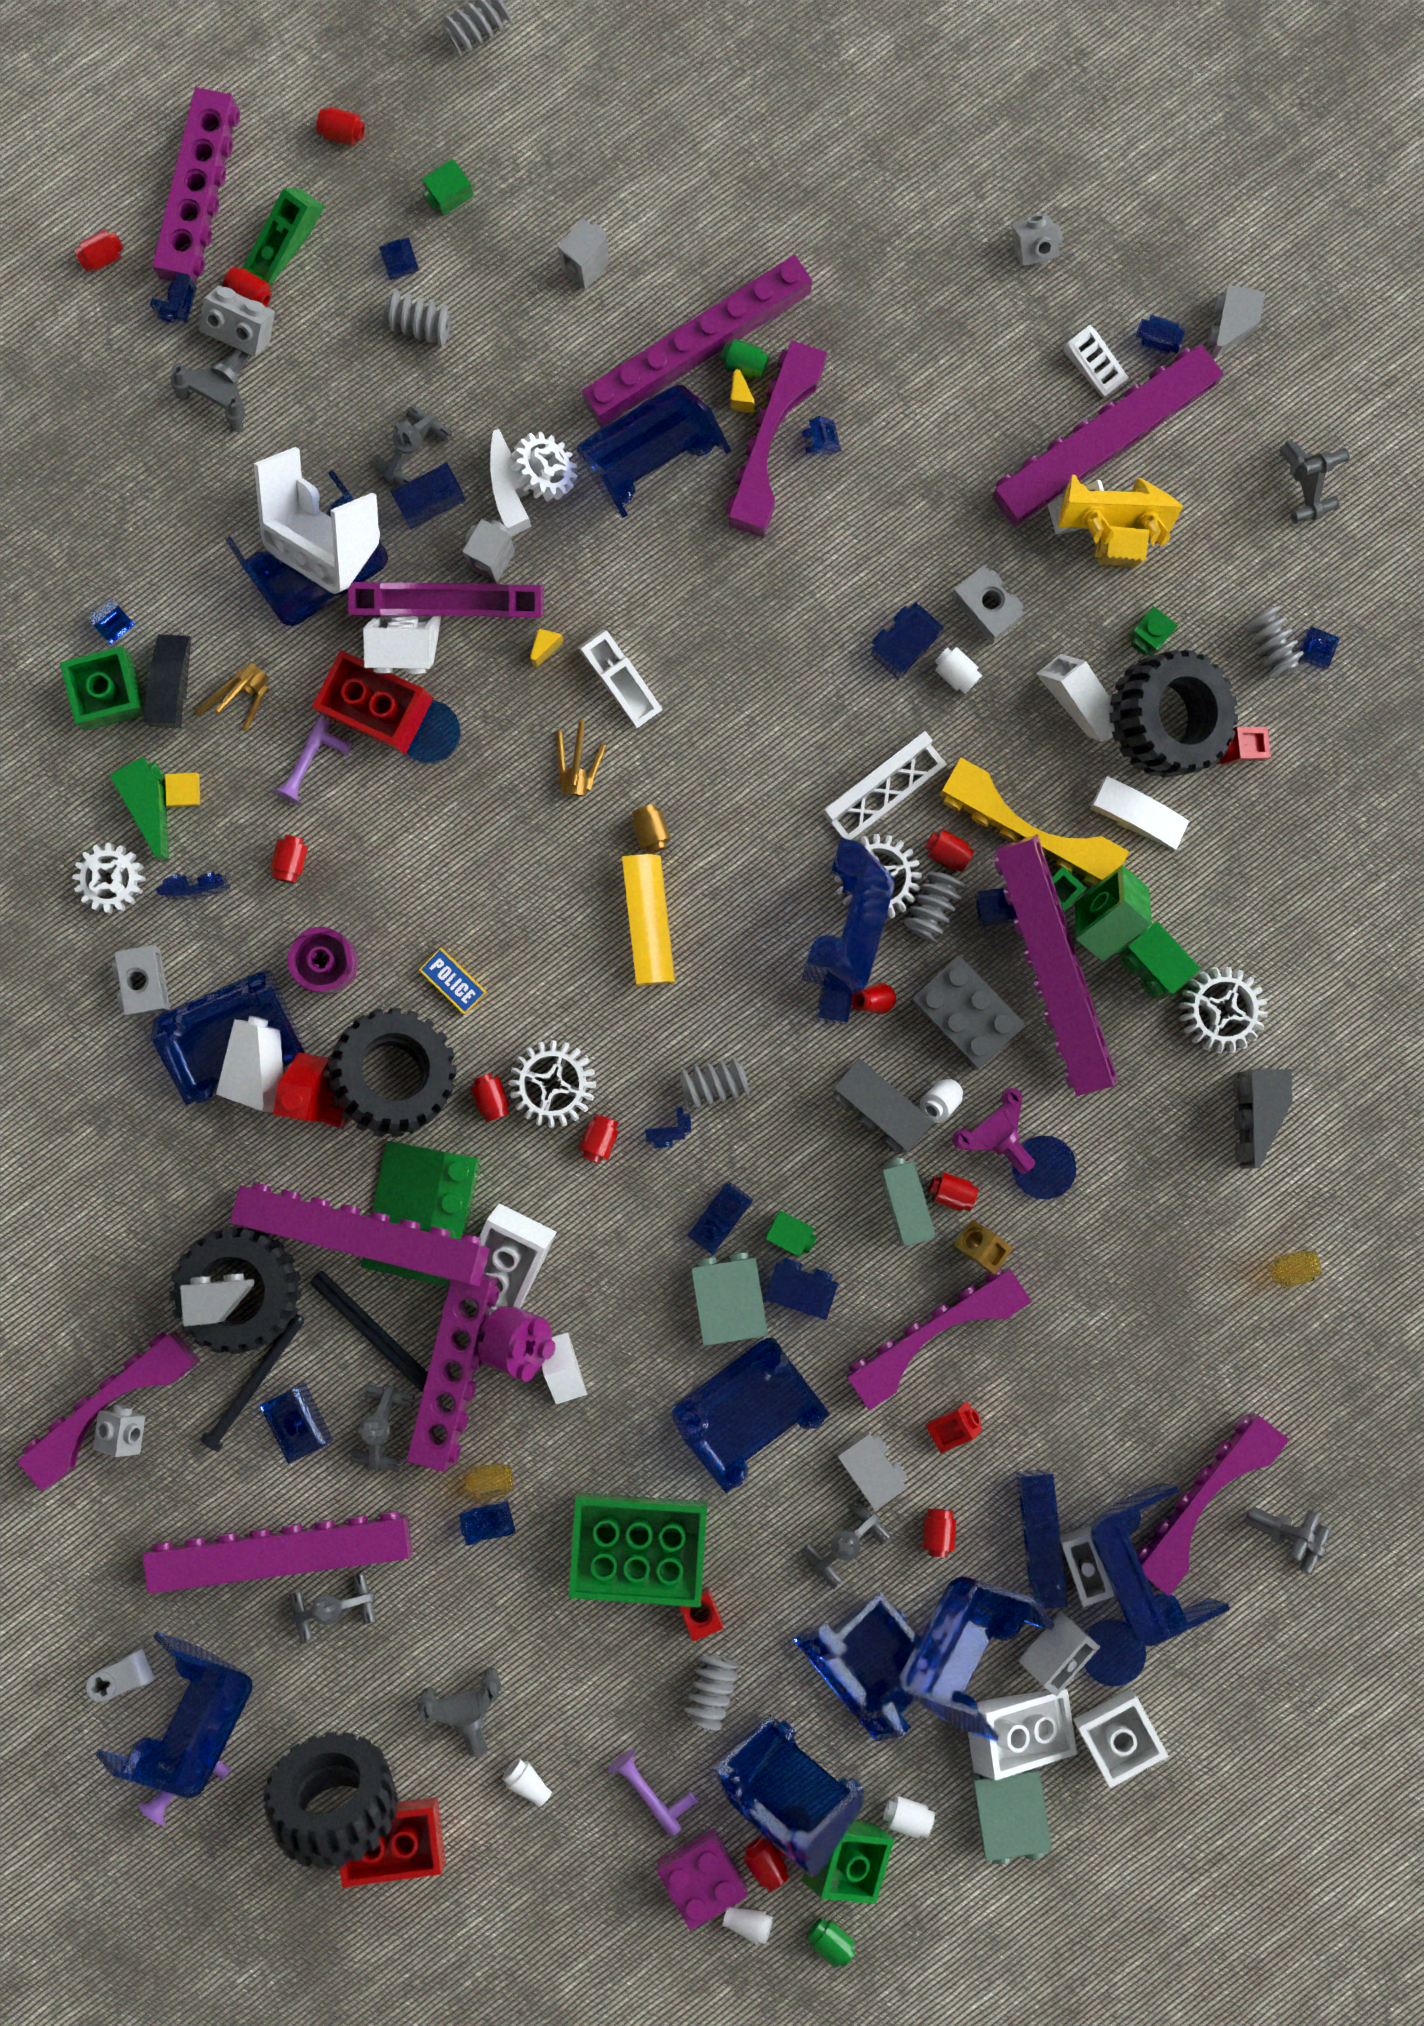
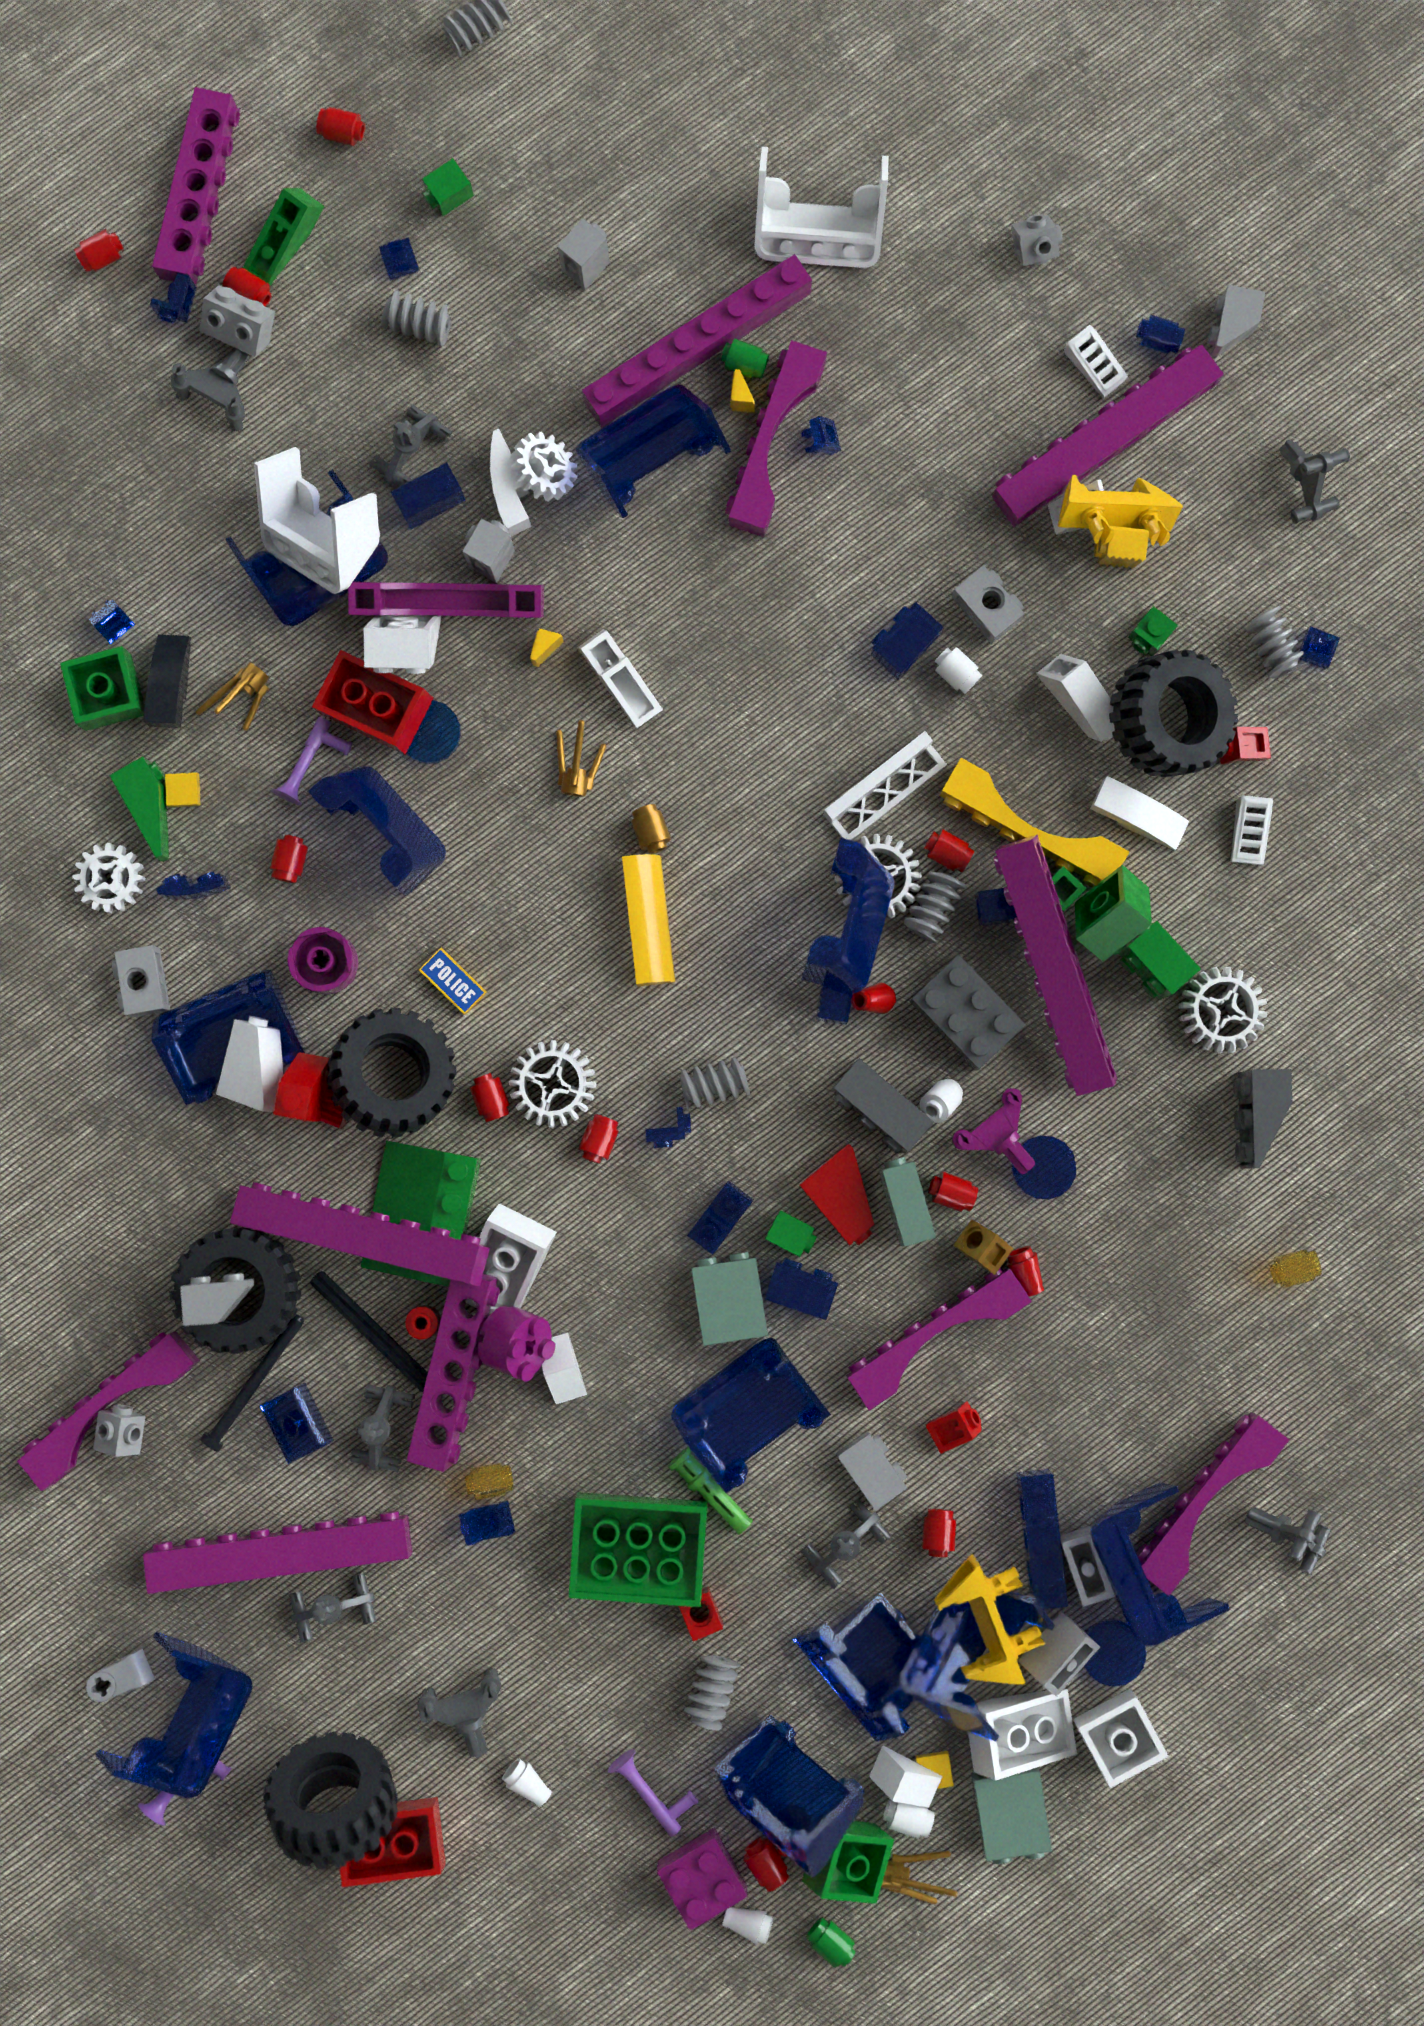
(415, 847): none -> clear blue windscreen
(433, 1322): none -> red brick
(700, 1480): none -> bright green pin
(819, 231): none -> white windscreen
(841, 1196): none -> red slope
(898, 1881): none -> pearl gold plant
(904, 1779): none -> white slope
(939, 1763): none -> yellow tile
(972, 1586): none -> yellow hose
(1026, 1269): none -> red cone
(1262, 831): none -> white slope

